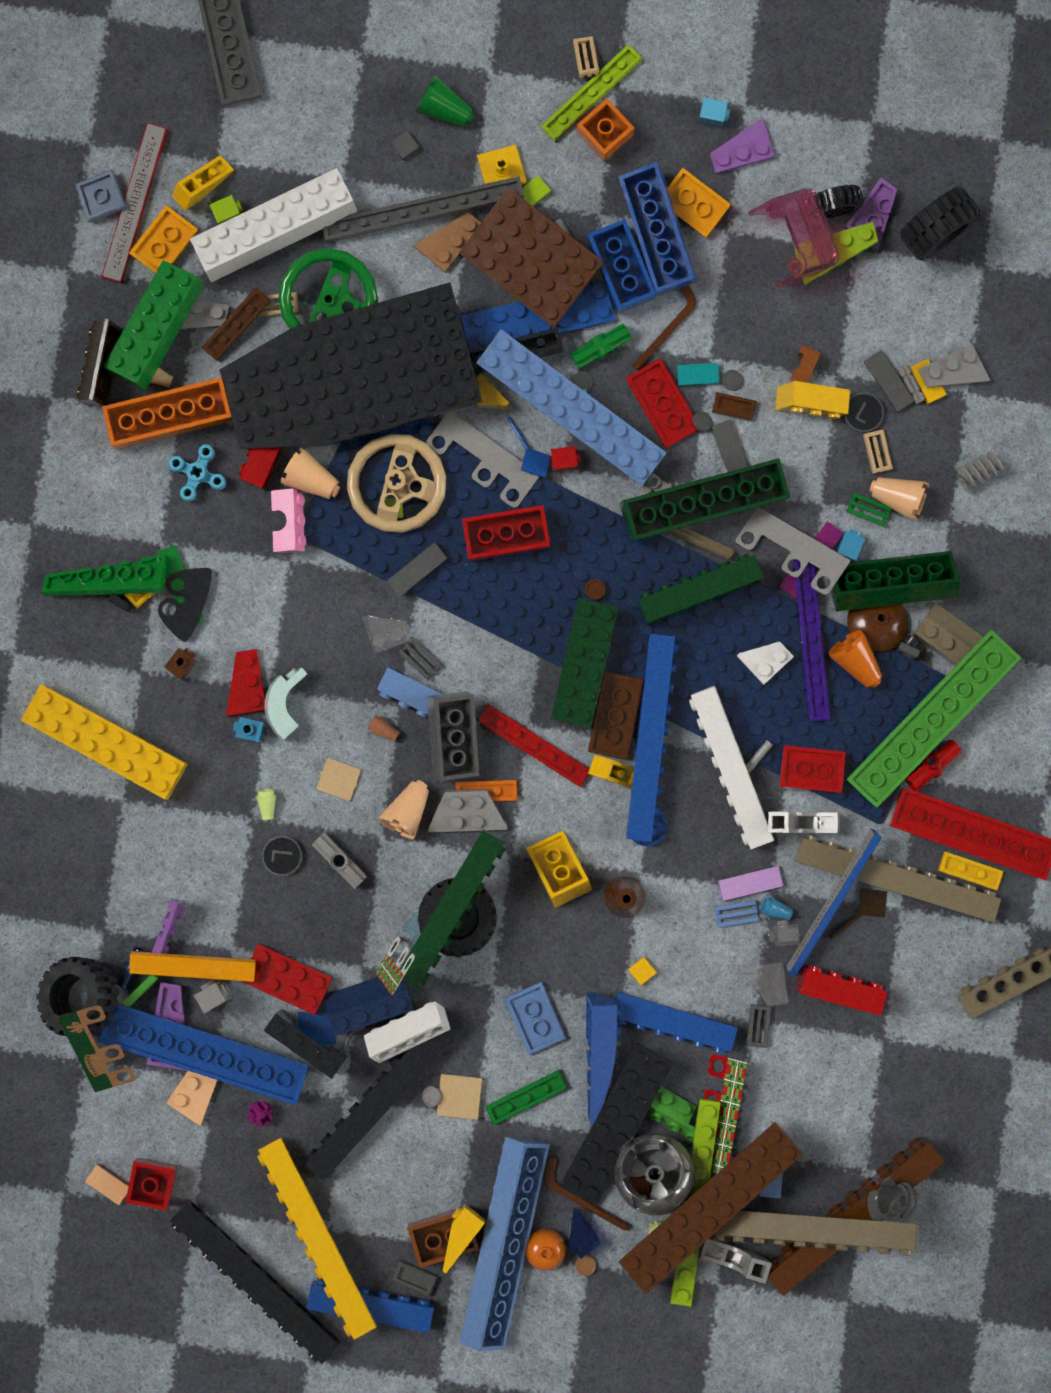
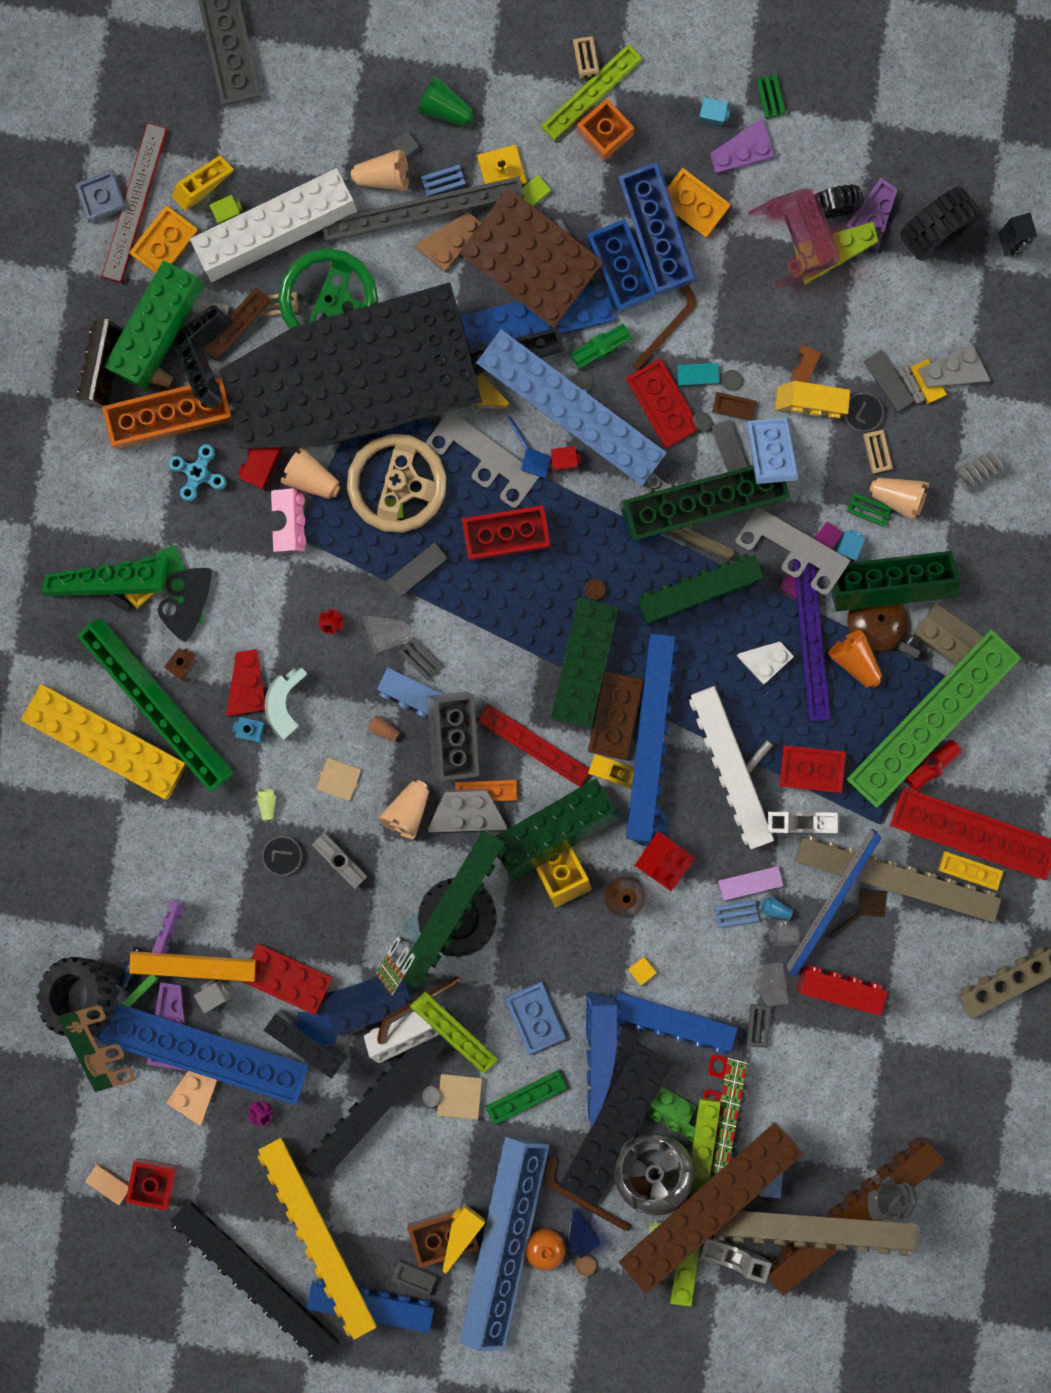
(155, 704): none -> green brick
(189, 347): none -> black beam
(330, 621): none -> red gear
(383, 172): none -> light nougat cone
(384, 1028): none -> reddish brown piece
(425, 178): none -> medium blue tile
(454, 1032): none -> lime tile
(556, 828): none -> dark green brick
(664, 861): none -> red brick
(767, 80): none -> green tile
(772, 450): none -> light blue tile
(1017, 234): none -> black brick

